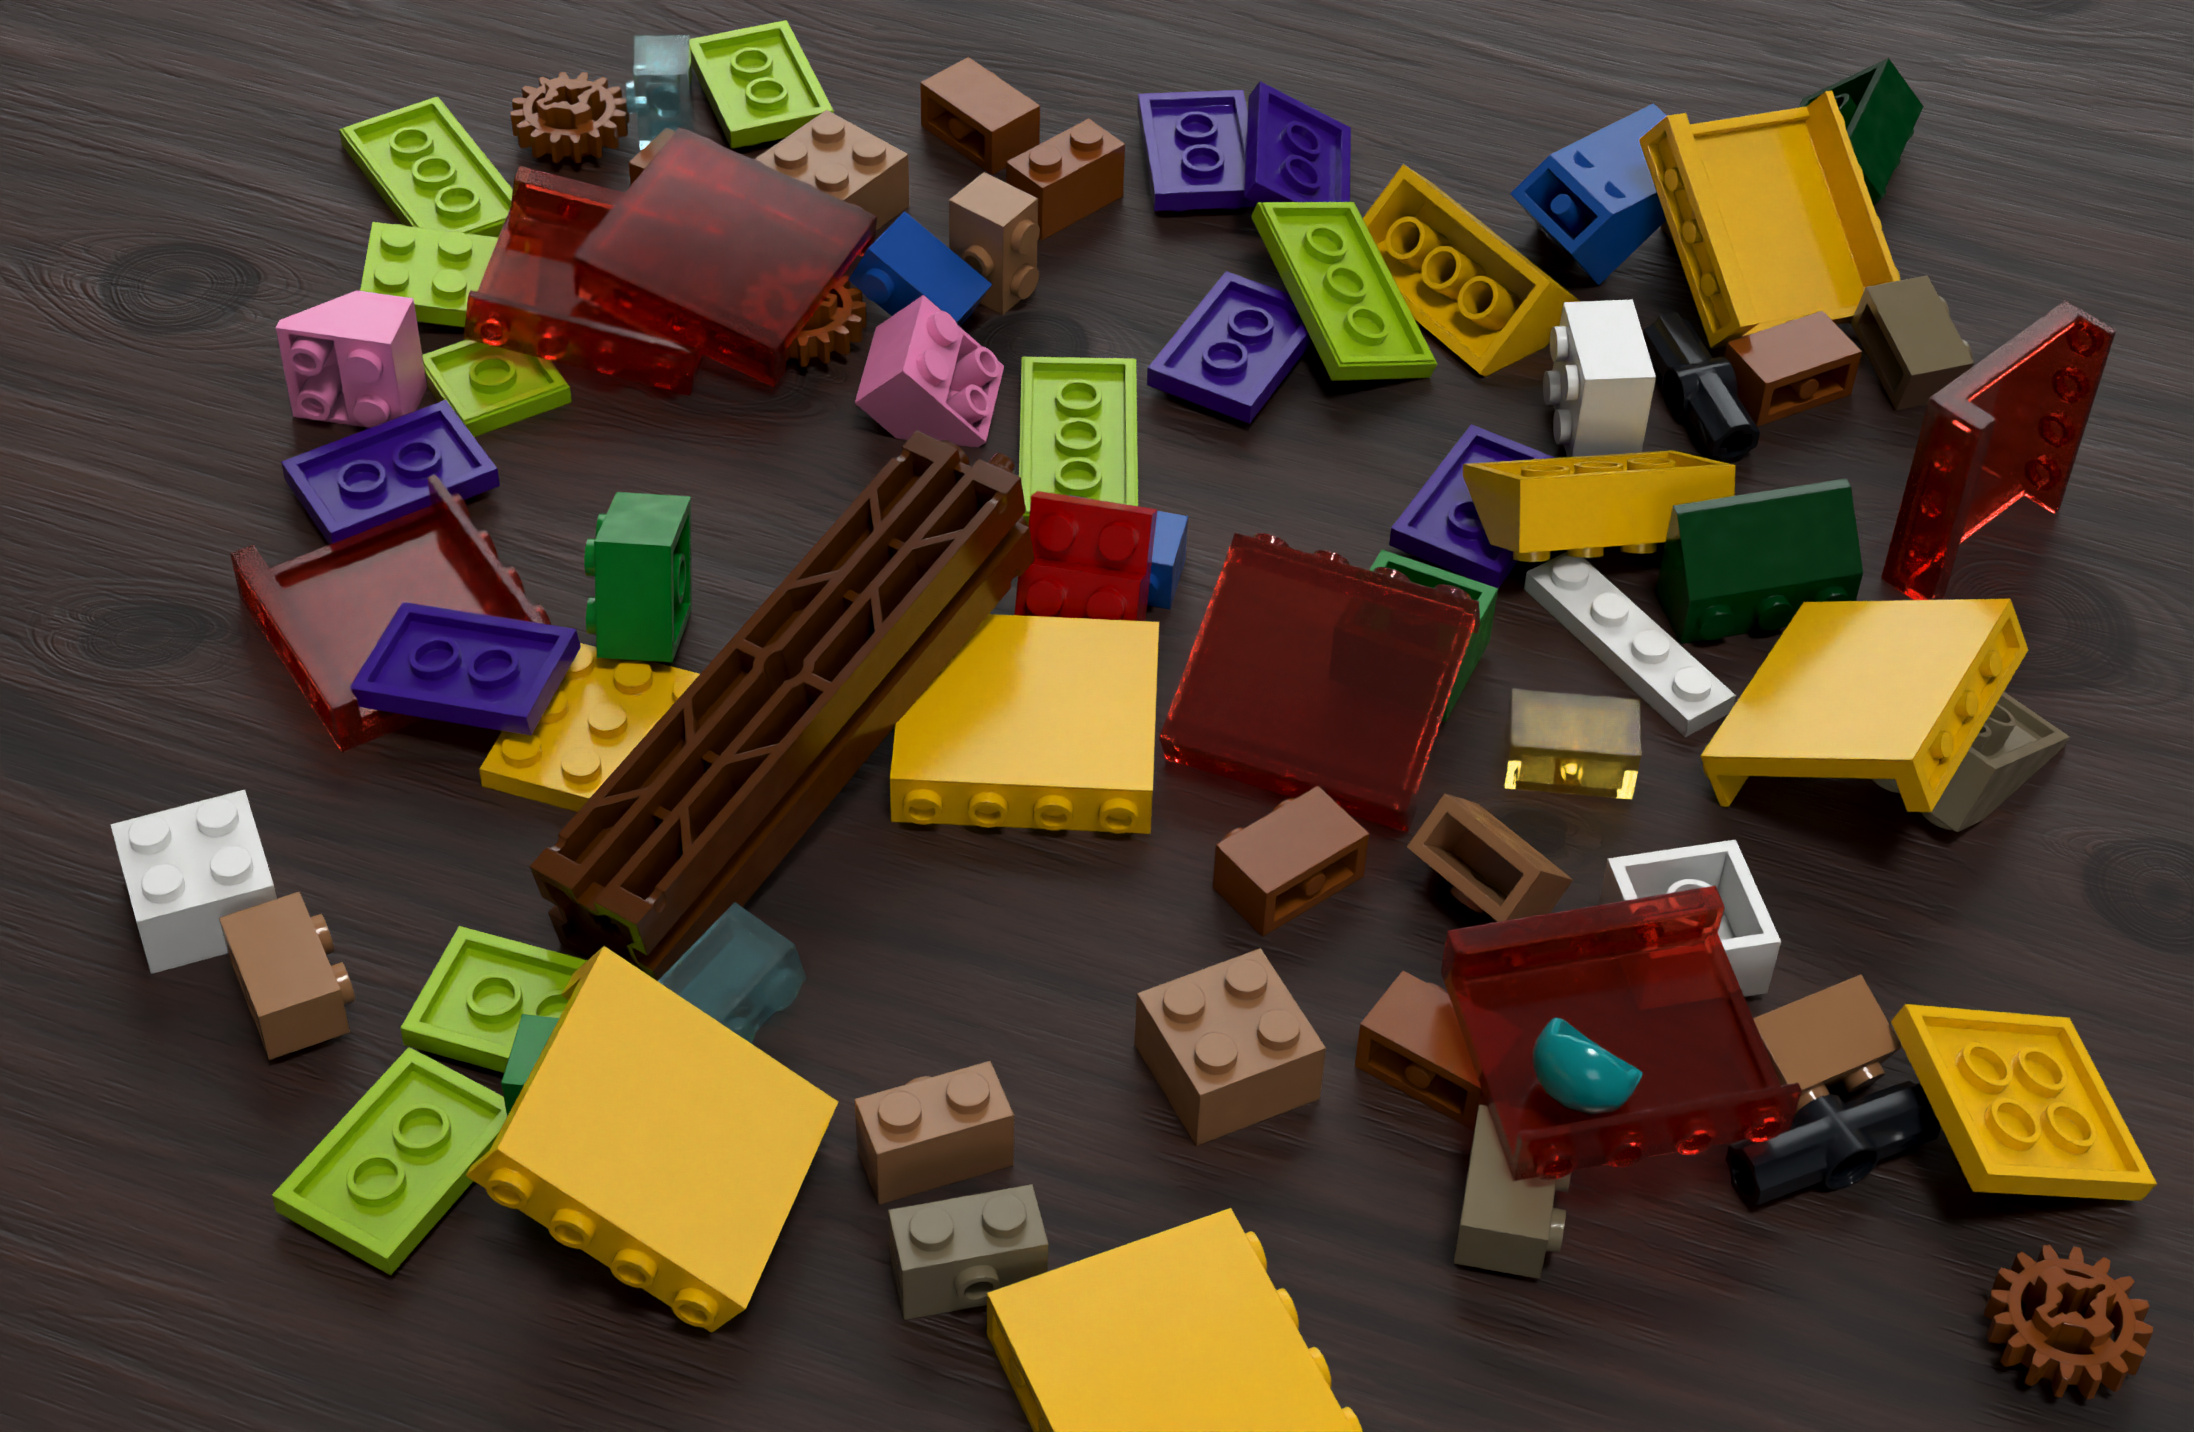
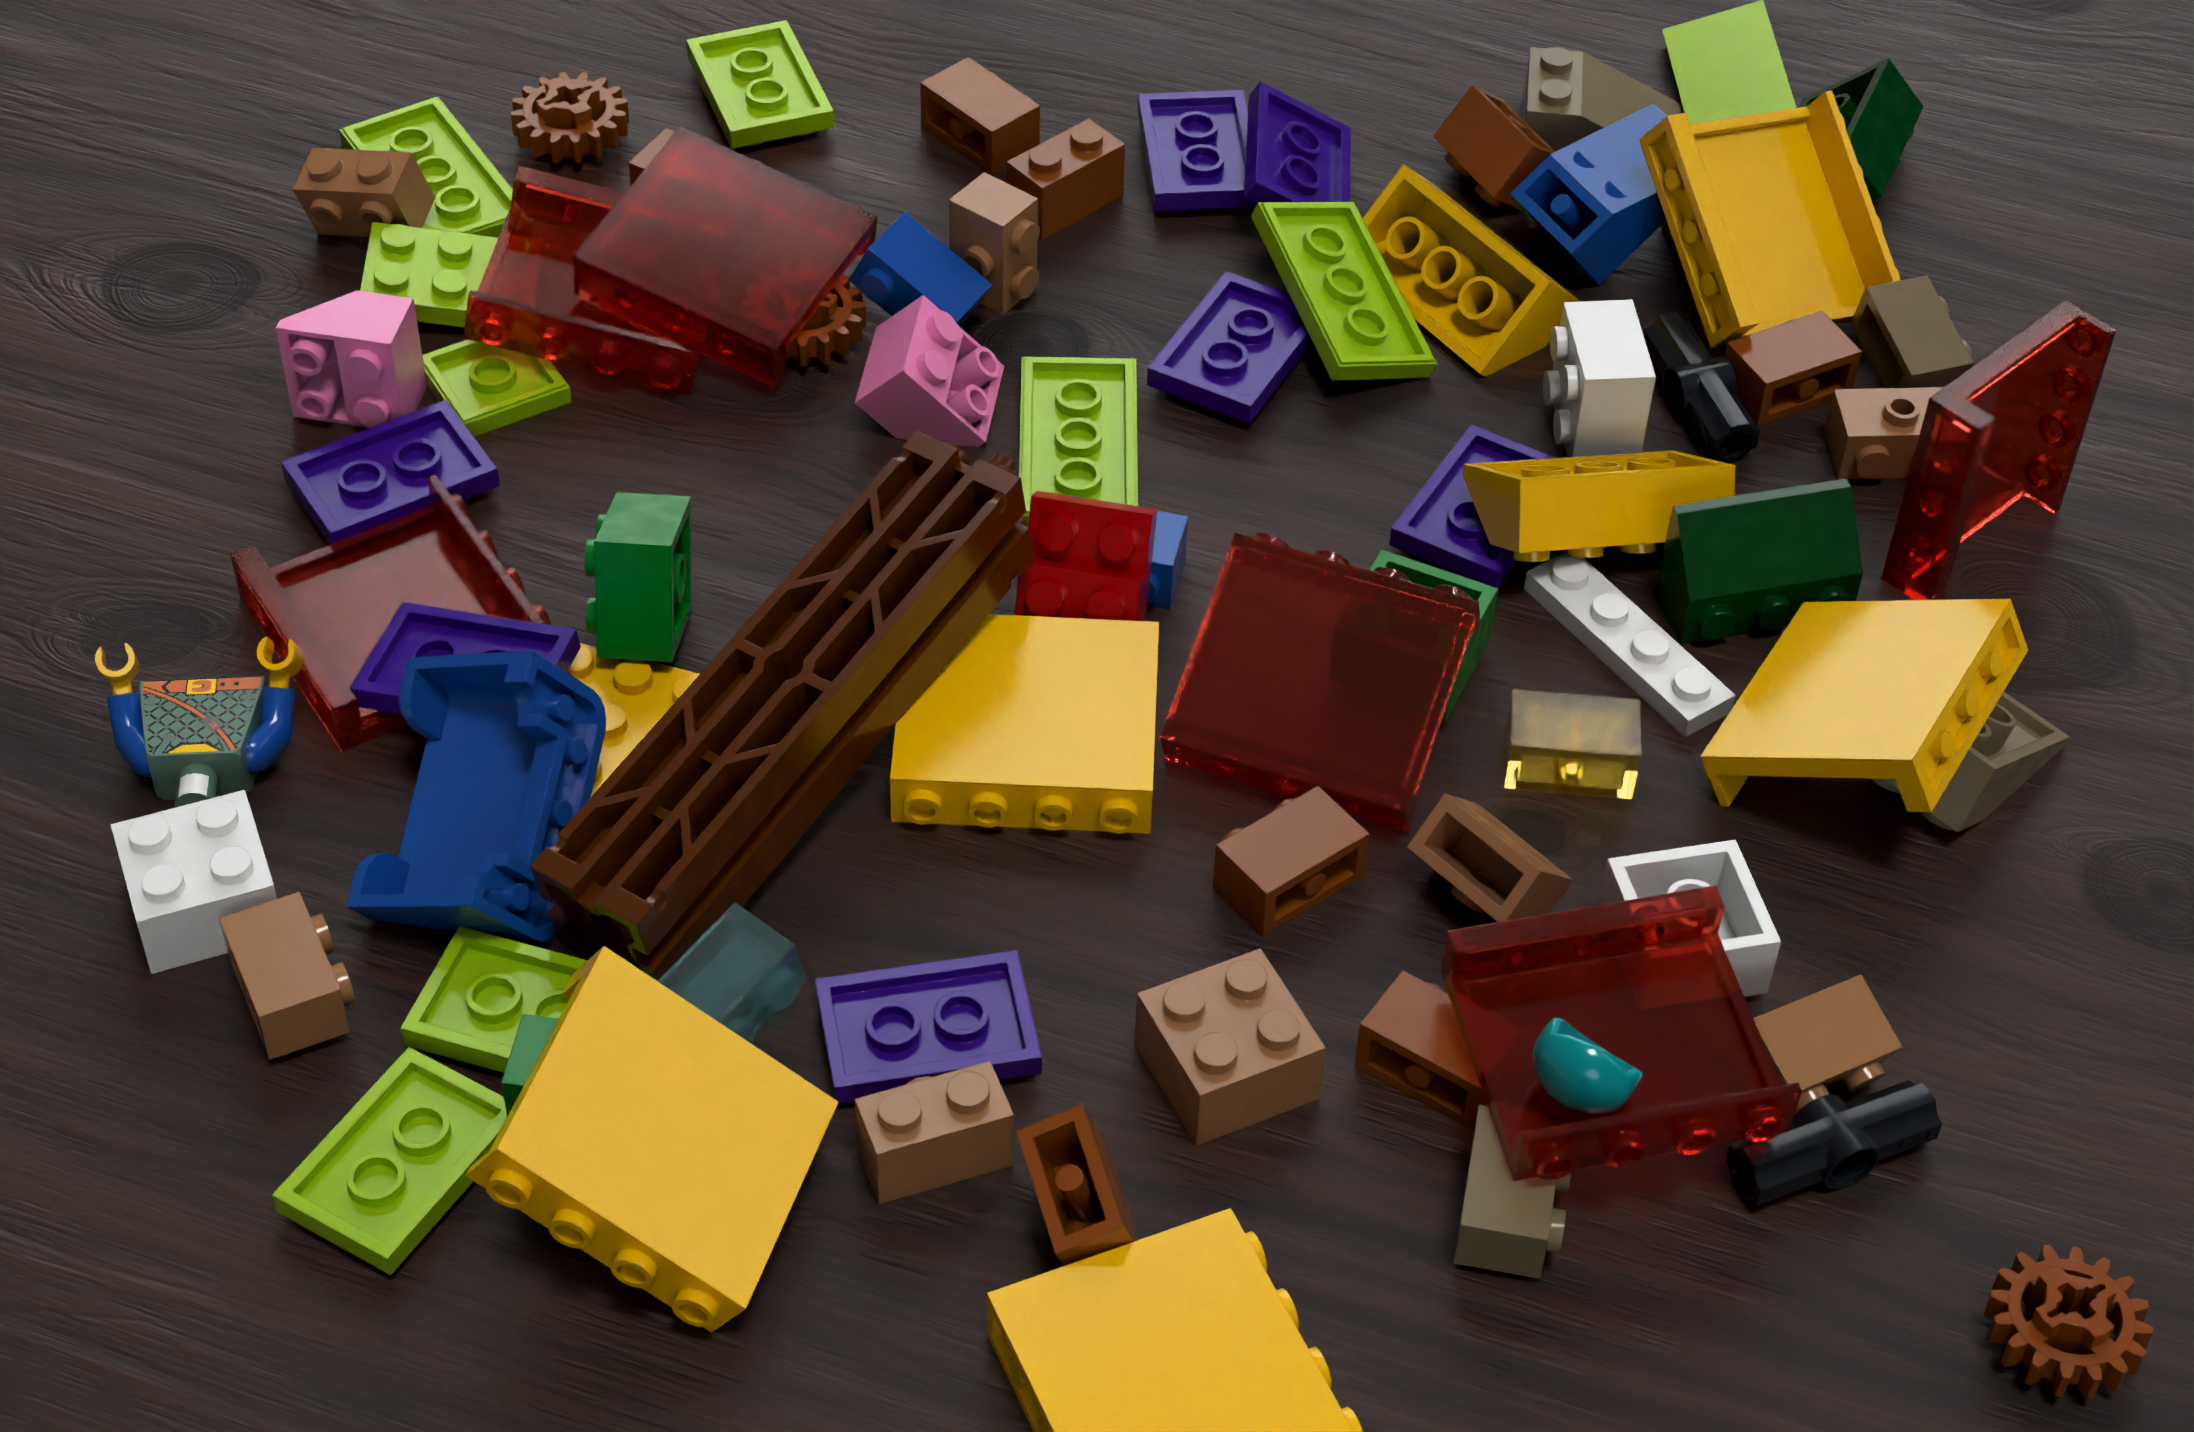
(203, 732): none -> torso
(356, 187): none -> medium nougat brick
(496, 784): none -> blue windscreen
(661, 86): clear light blue brick -> none
(845, 165): medium nougat brick -> none
(926, 1022): none -> dark purple plate
(964, 1247): dark tan brick -> none
(1076, 1185): none -> dark orange brick
(1491, 145): none -> dark orange brick
(1577, 95): none -> dark tan slope
(1728, 65): none -> lime tile
(1875, 430): none -> medium nougat brick
(2022, 1104): yellow plate -> none

